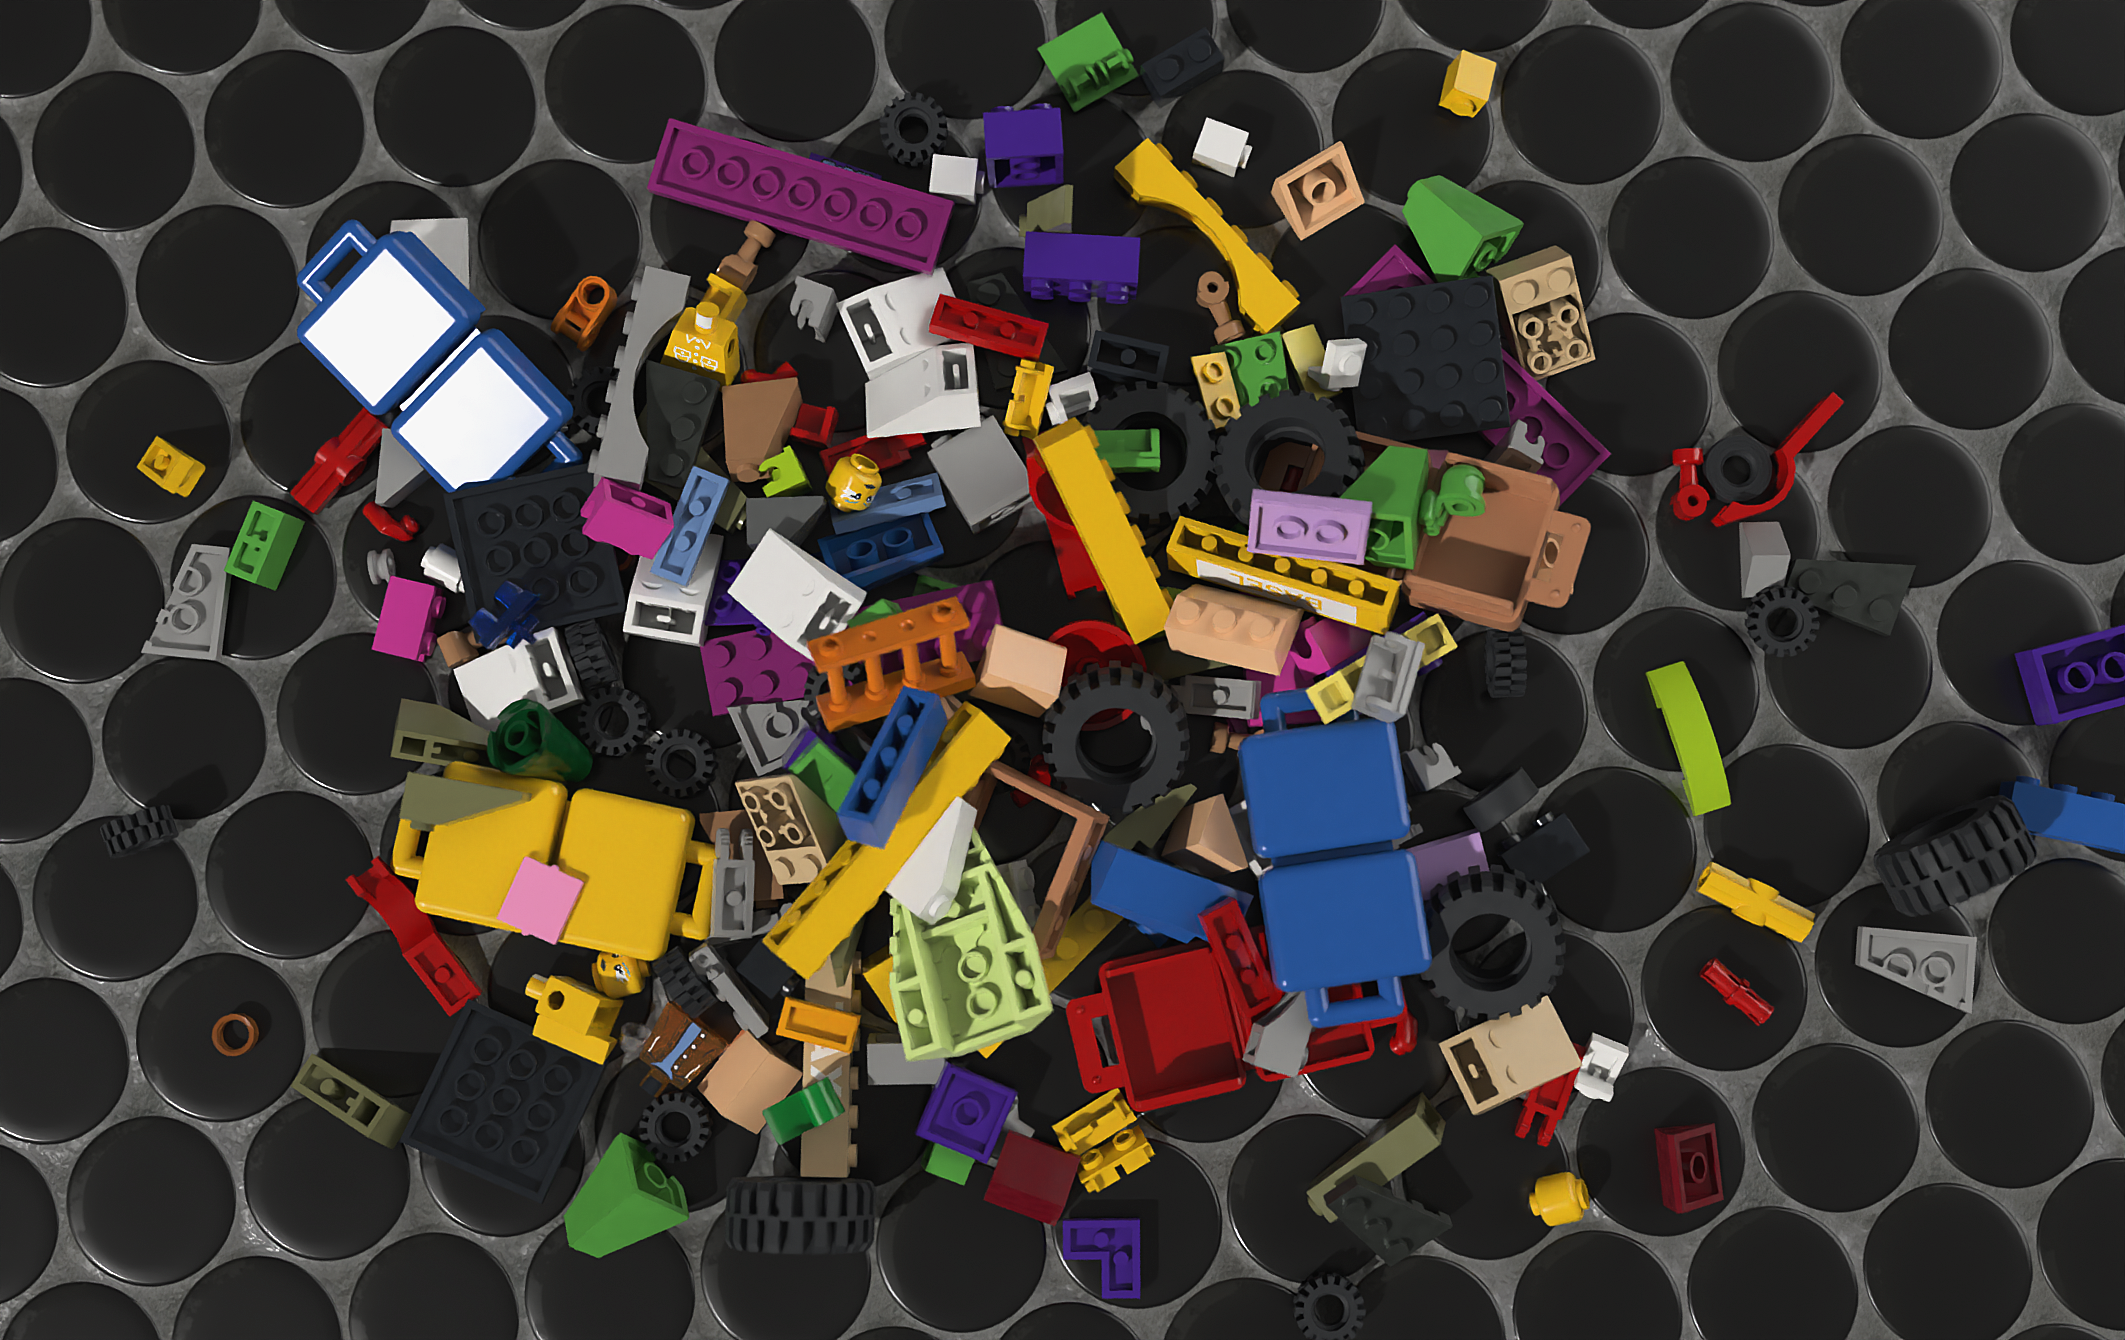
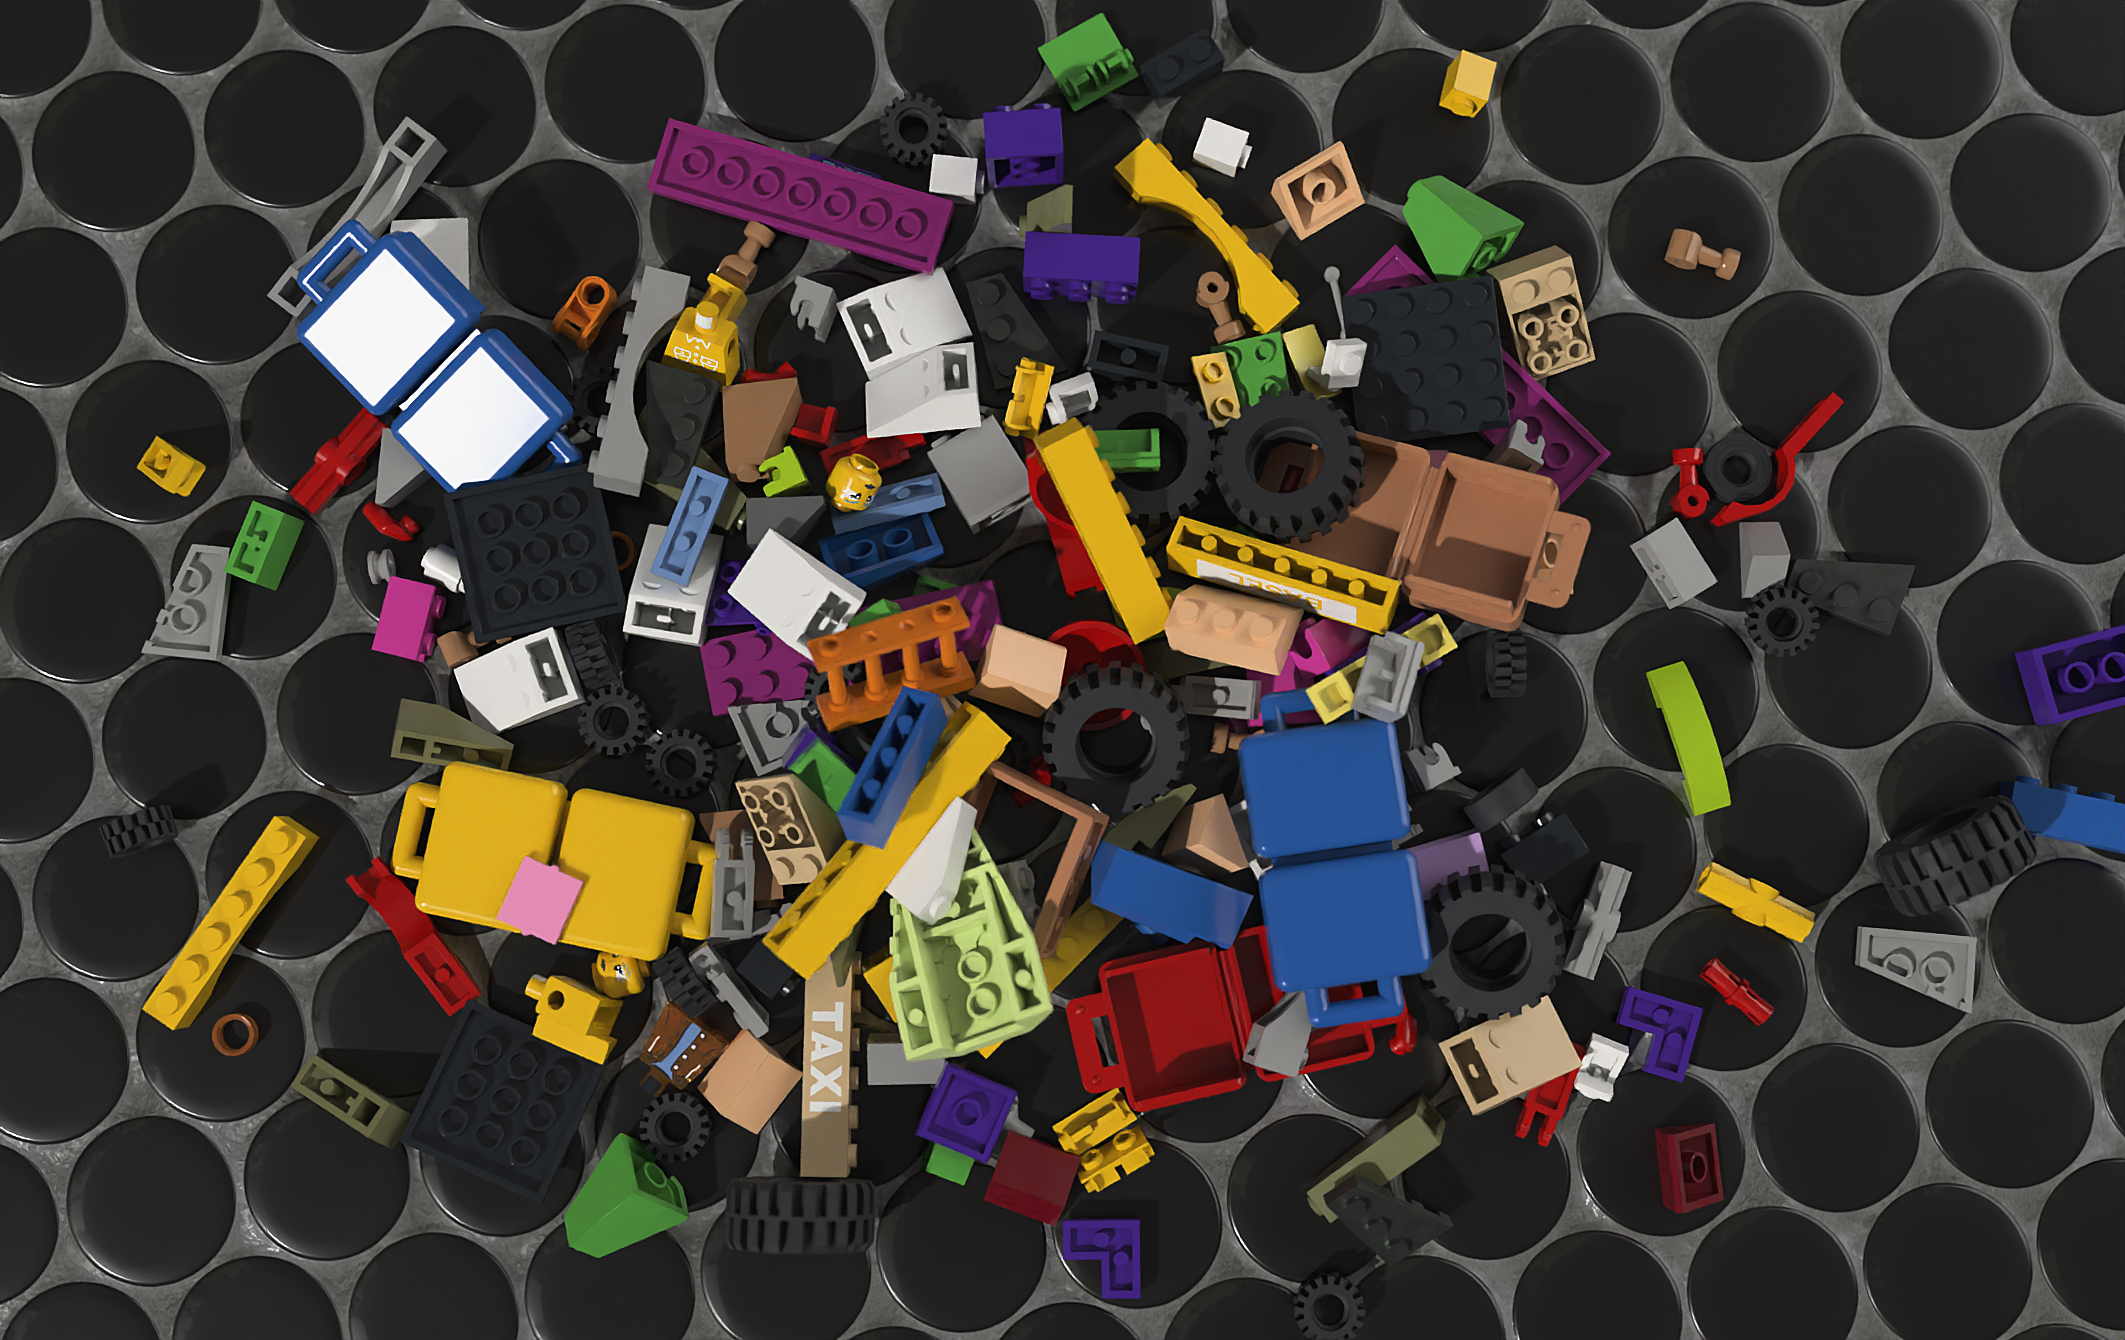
(200, 963): none -> yellow arch
(397, 175): none -> light grey arch
(447, 801): olive slope -> none
(495, 630): clear blue hips -> none
(537, 745): dark green cone -> none
(627, 518): dark pink brick -> none
(633, 1037): clear hinge -> none
(803, 1111): green panel -> none
(818, 1024): light orange tile -> none
(988, 328): red plate -> none
(1238, 957): red plate -> none
(1309, 526): lavender tile -> none
(1331, 275): none -> light grey hinge
(1395, 489): bright green slope -> none
(1458, 495): bright green piece -> none
(1559, 1198): yellow head -> none
(1596, 920): none -> light grey piece
(1672, 1030): none -> dark purple plate
(1673, 563): none -> light grey hinge
(1687, 251): none -> medium nougat leg

